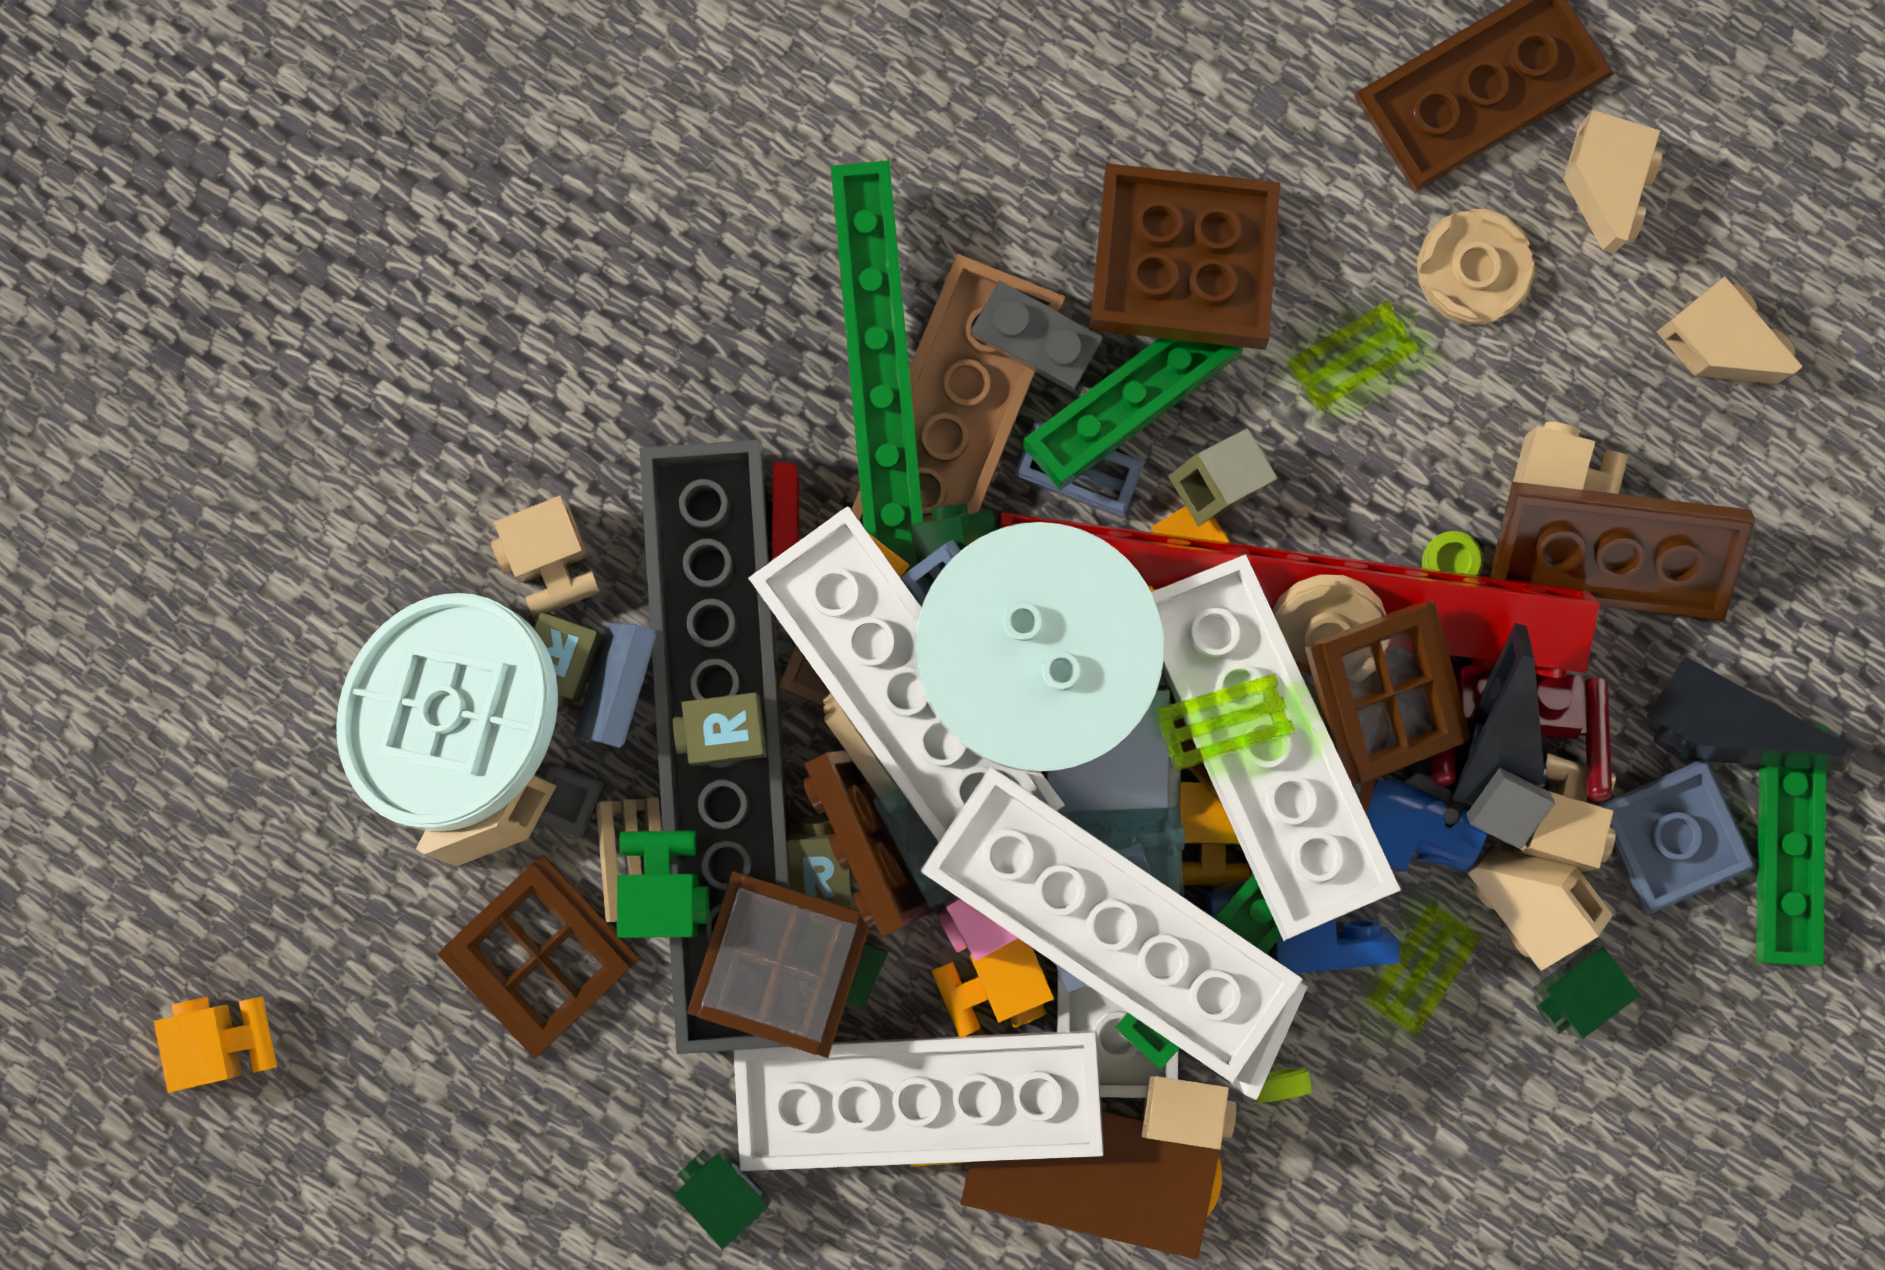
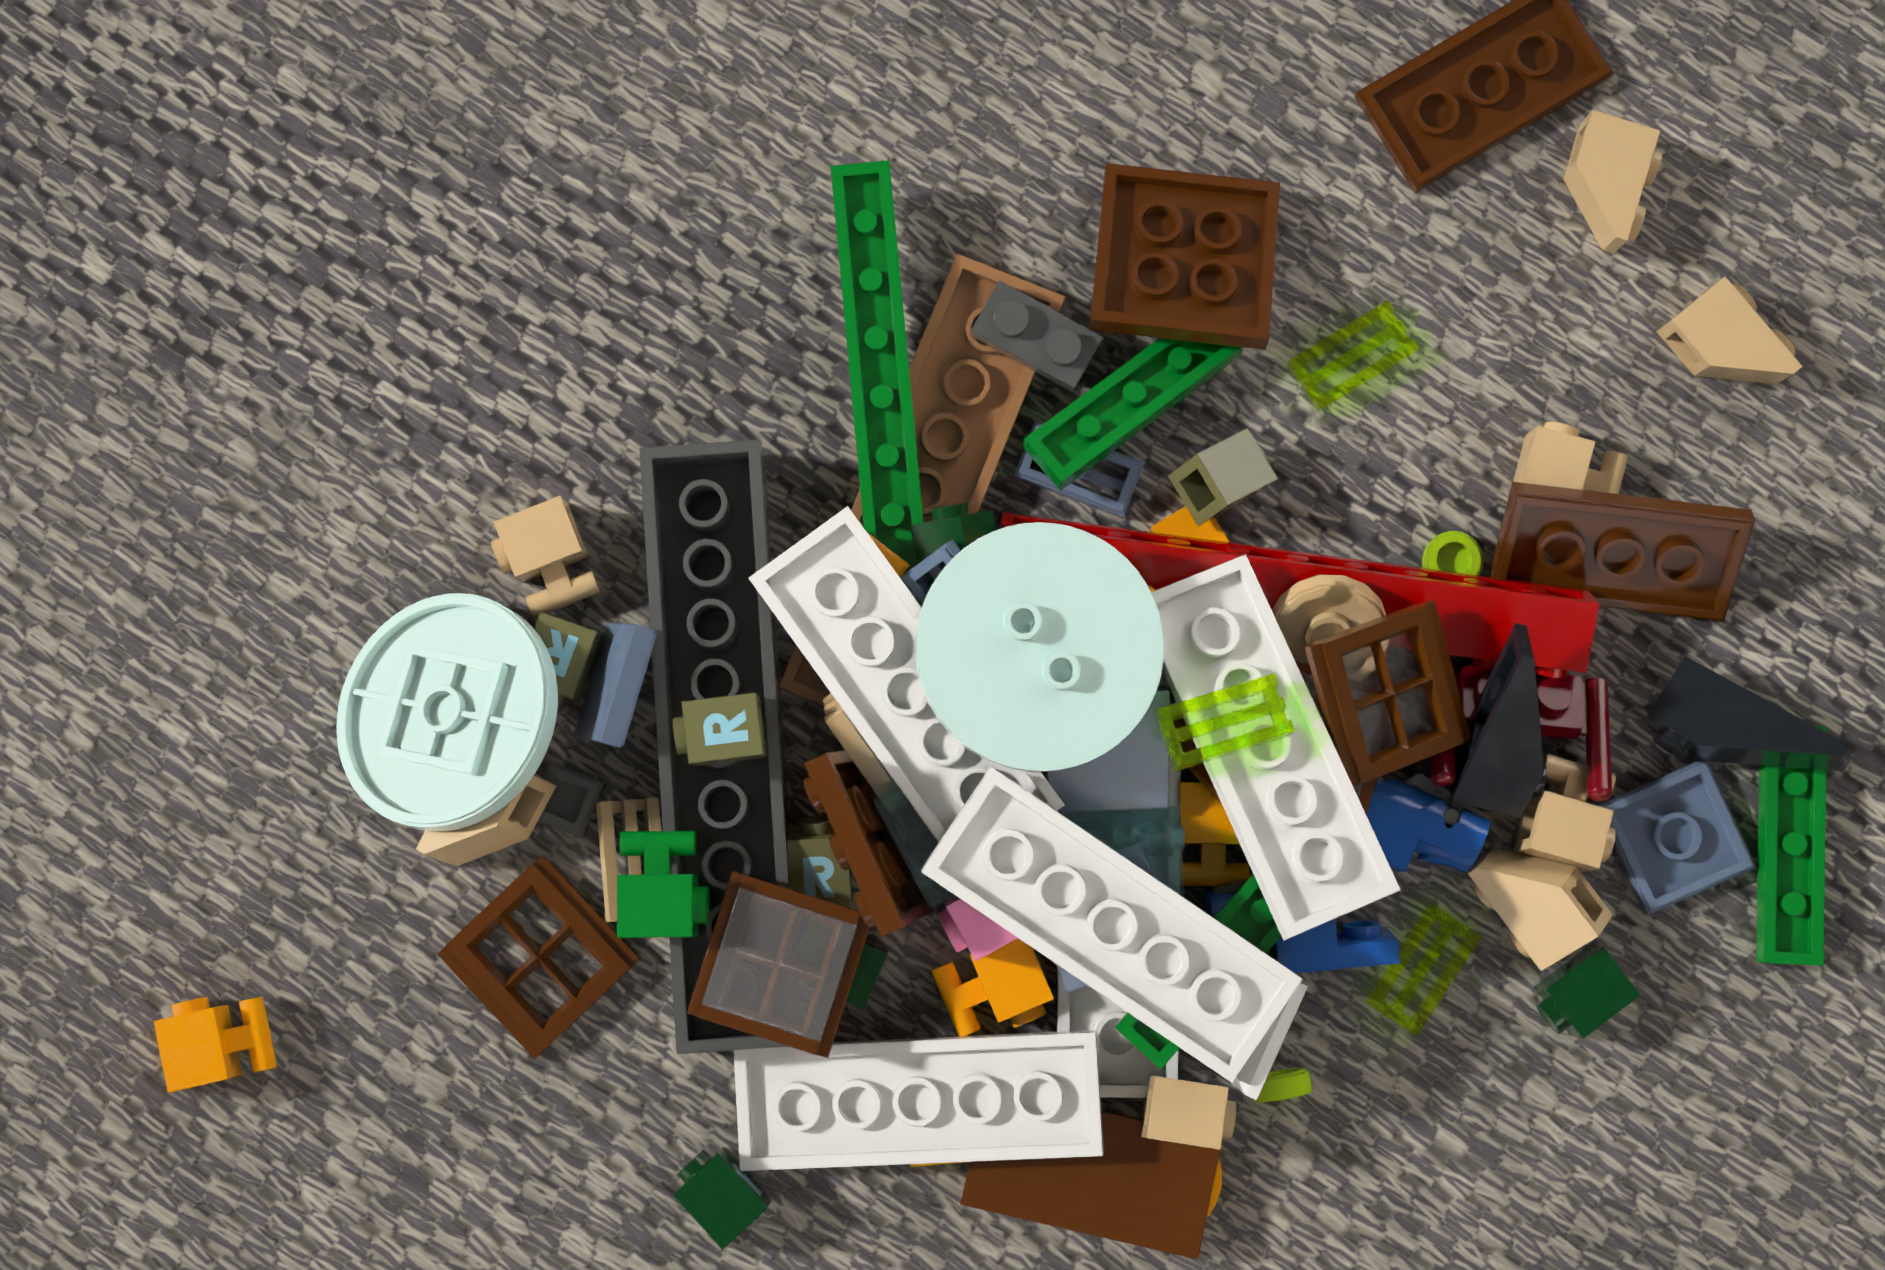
(785, 507): red tile -> none
(1460, 281): tan tile -> none
(1510, 808): dark grey tile -> none

